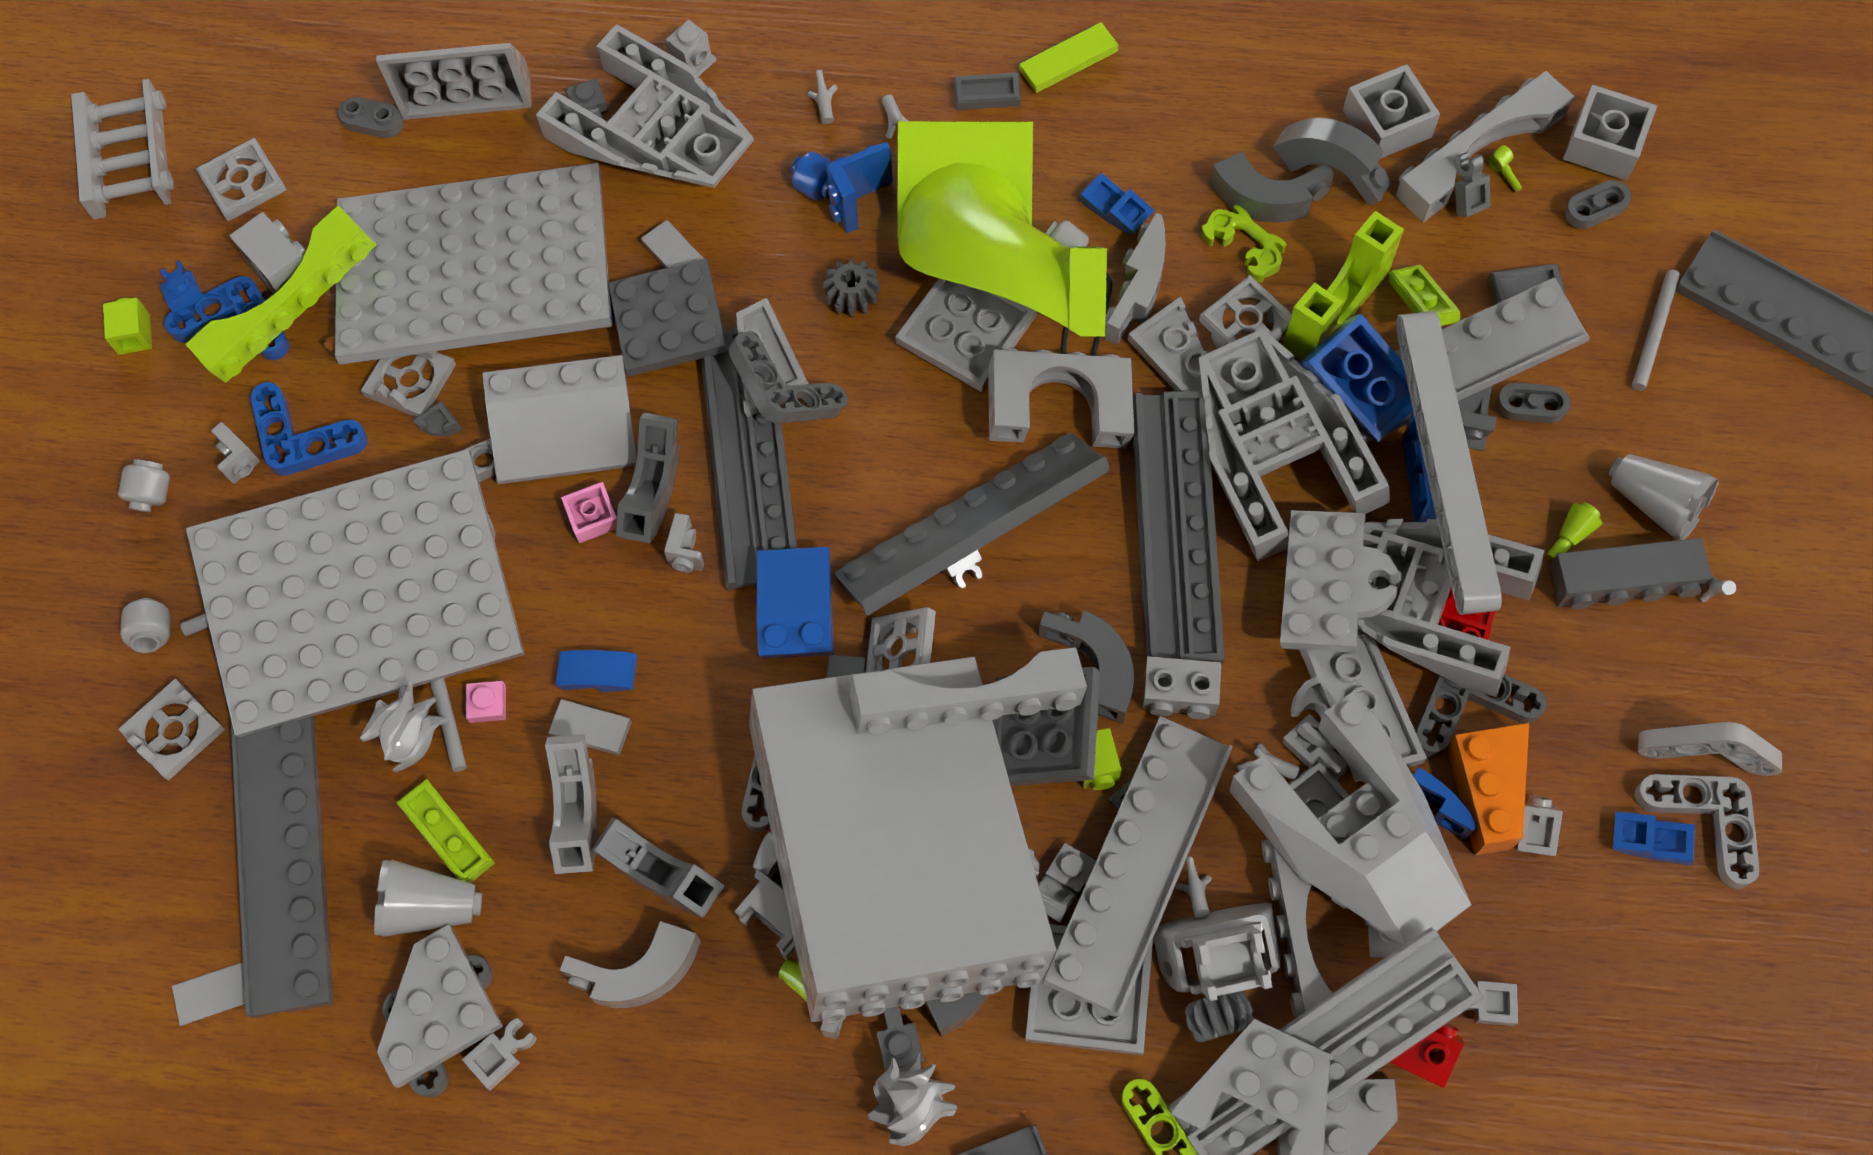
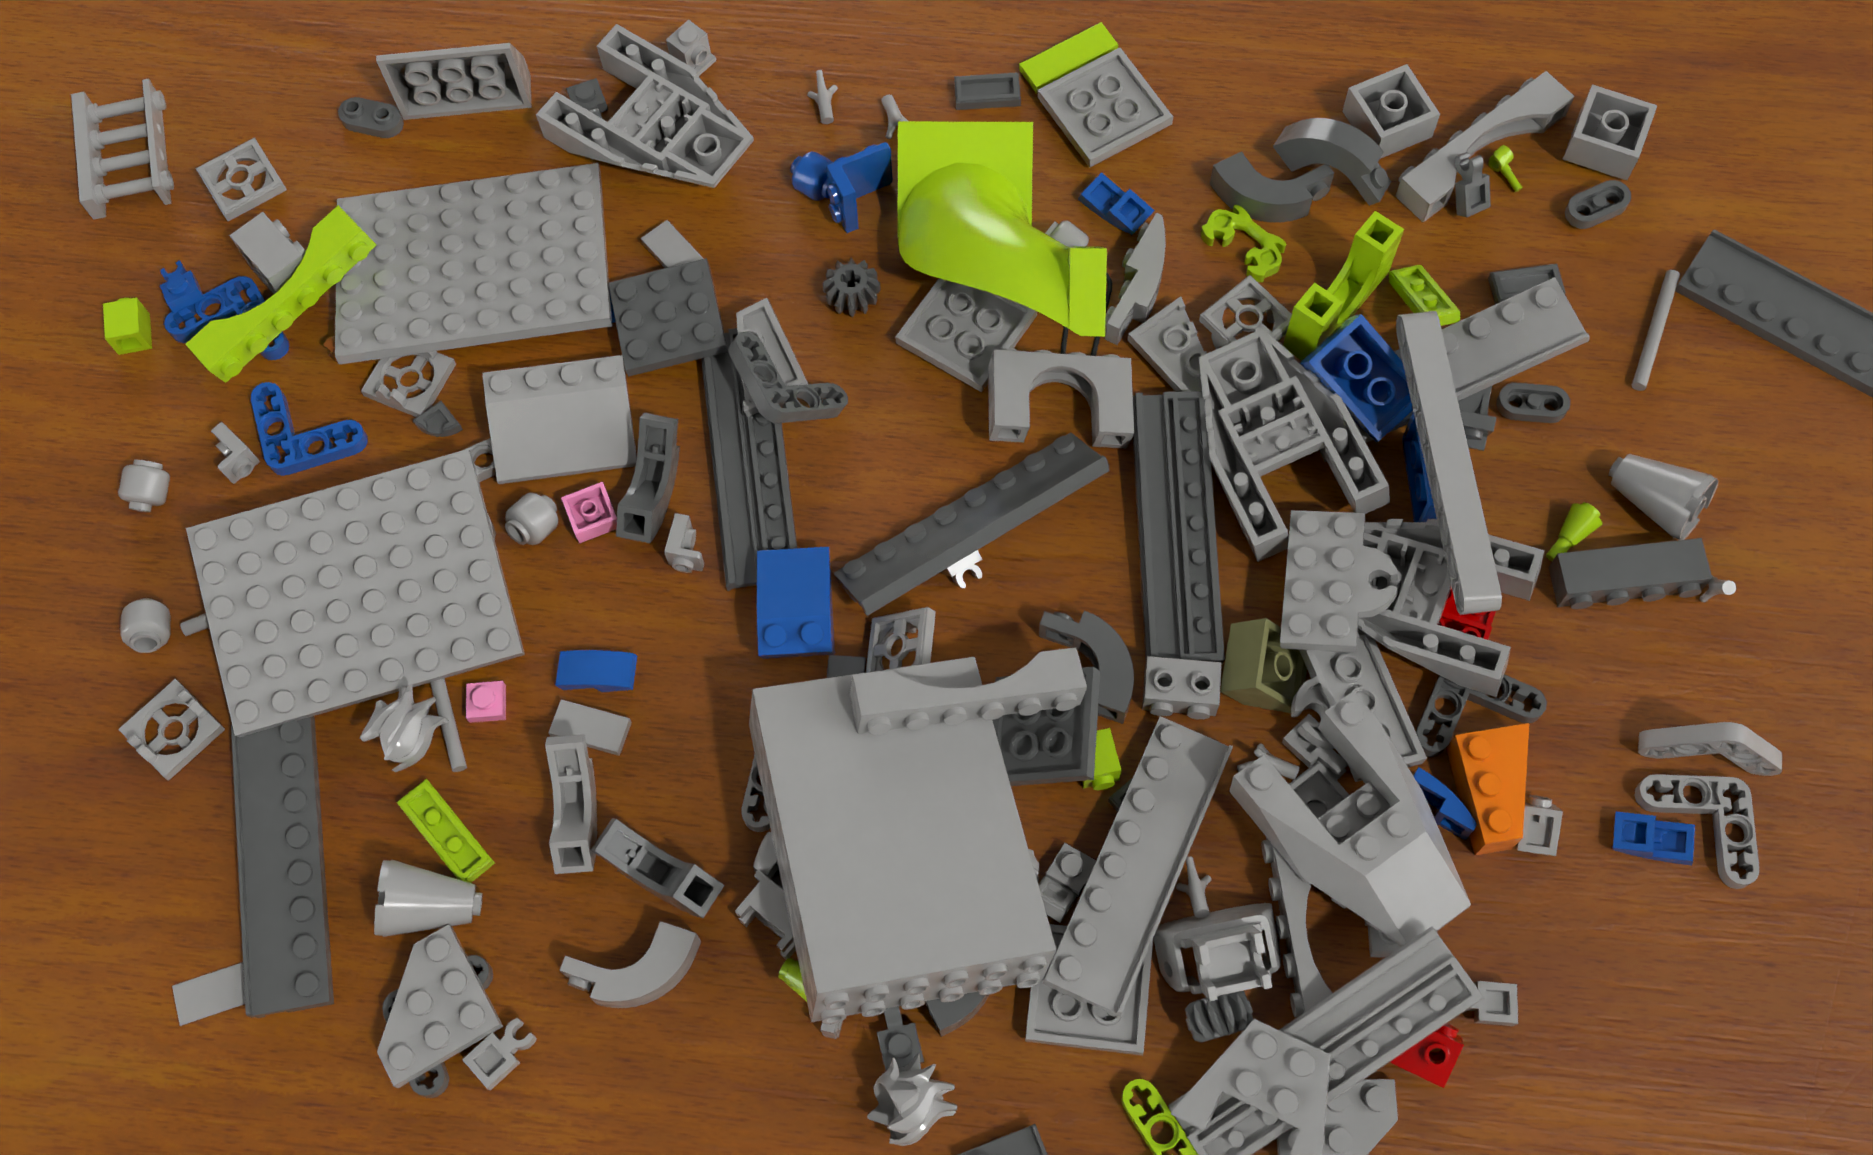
(531, 519): none -> light grey head
(1105, 107): none -> light grey plate
(1259, 669): none -> olive slope

